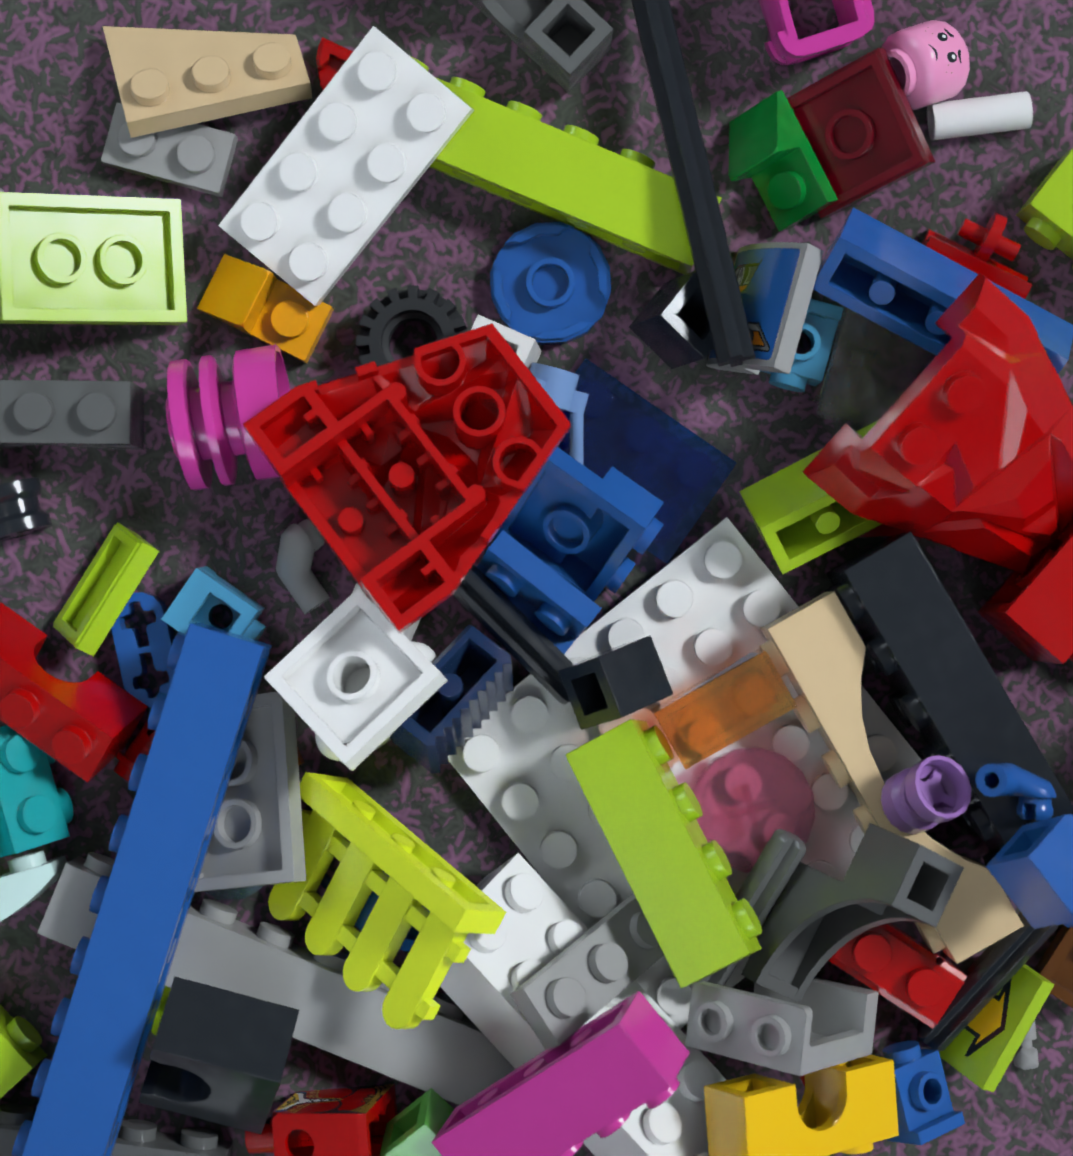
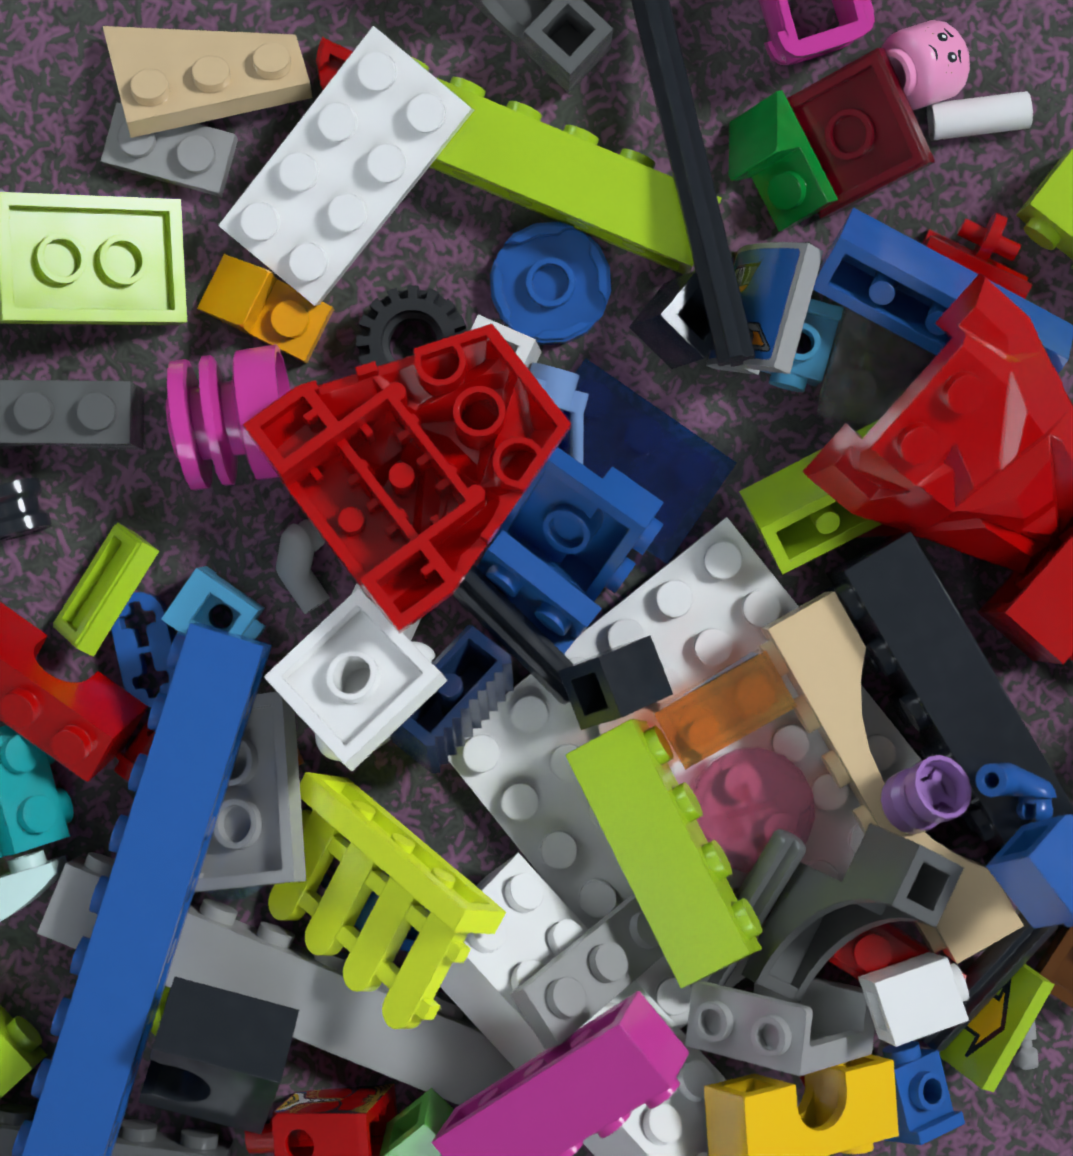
(915, 998): none -> white brick

